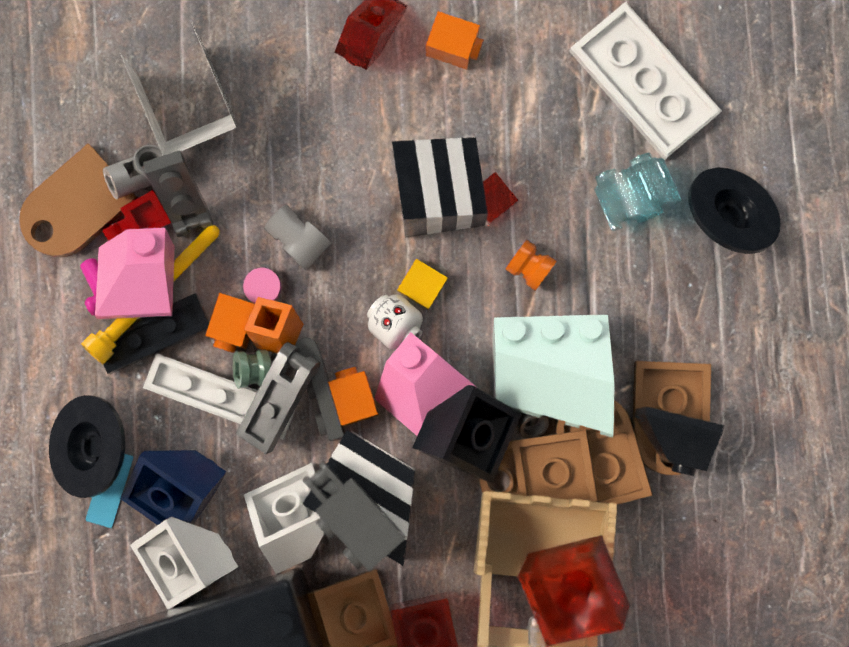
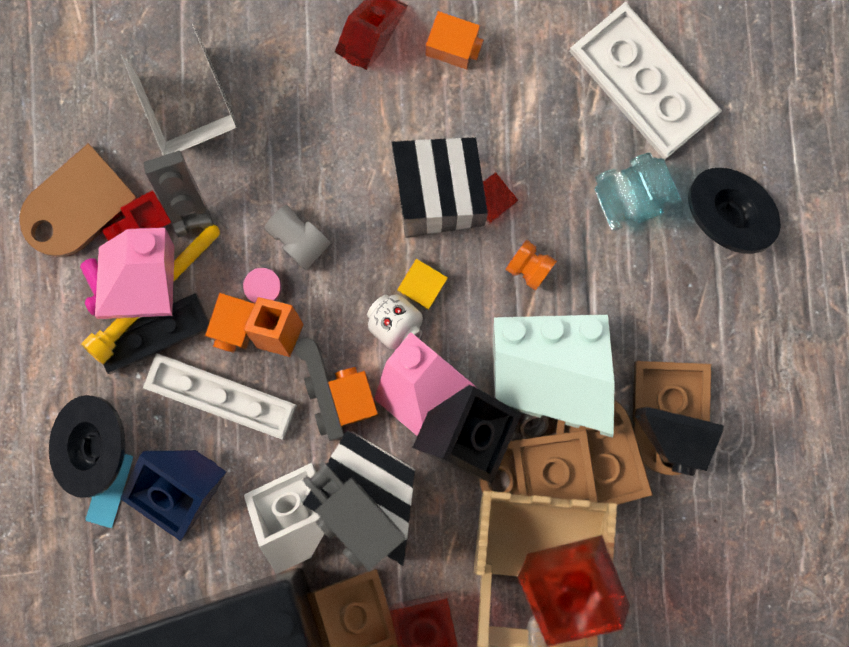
(118, 176): light grey piece -> none
(182, 559): white slope -> none
(250, 368): sand green wheel -> none
(277, 398): plate -> none

